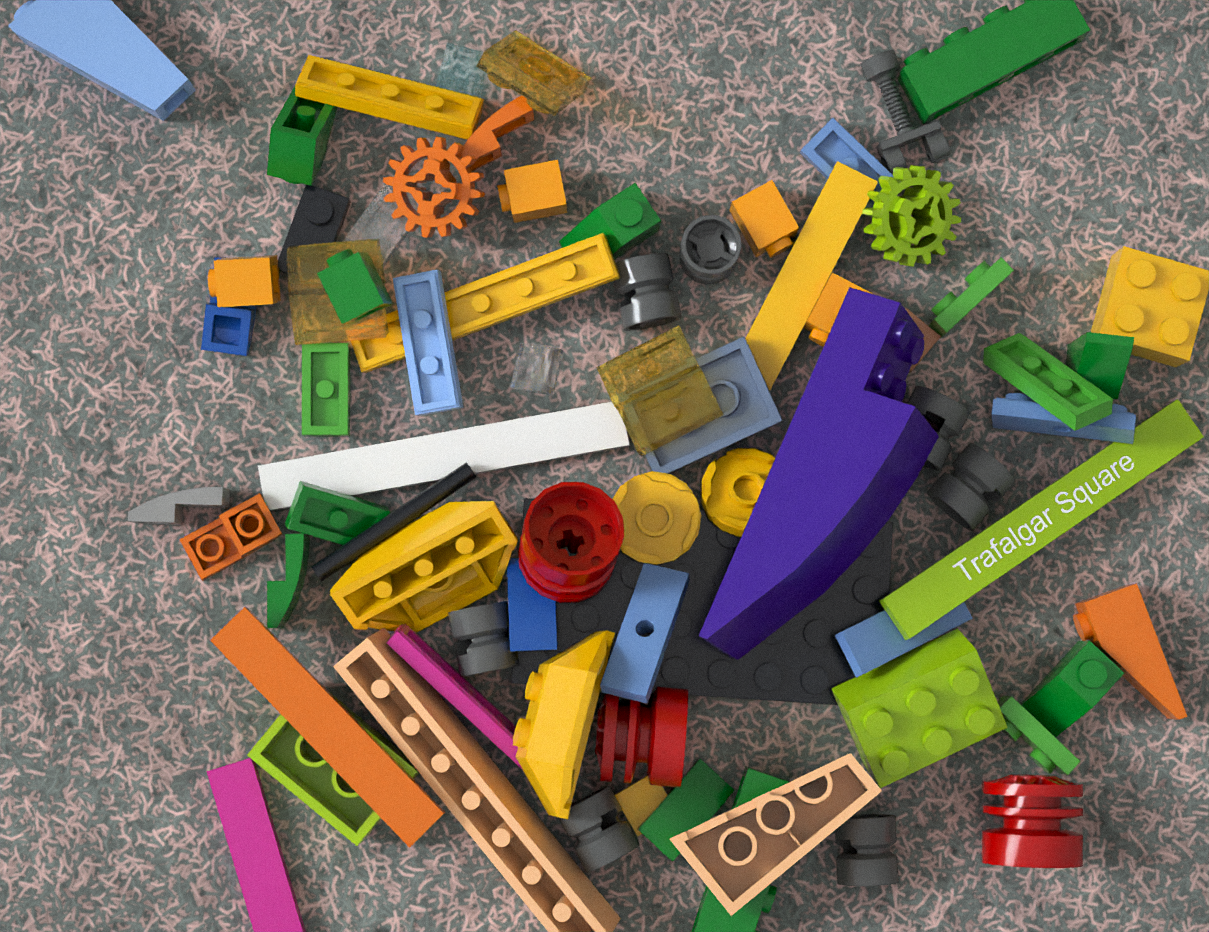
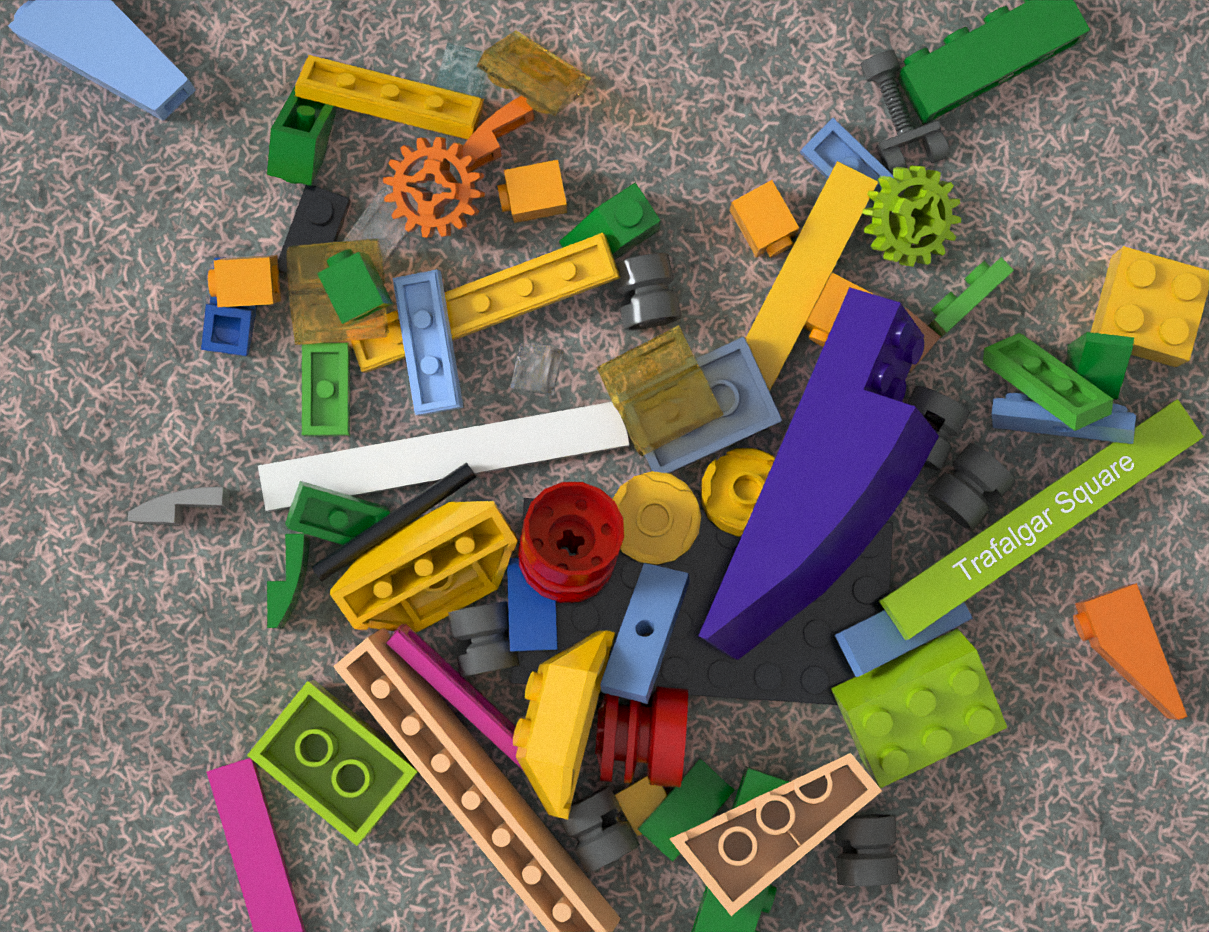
(231, 537): orange slope -> none
(327, 726): orange tile -> none
(710, 249): dark grey wheel -> none
(1032, 823): red wheel -> none
(1048, 751): bright green plate -> none
(1072, 687): green slope -> none

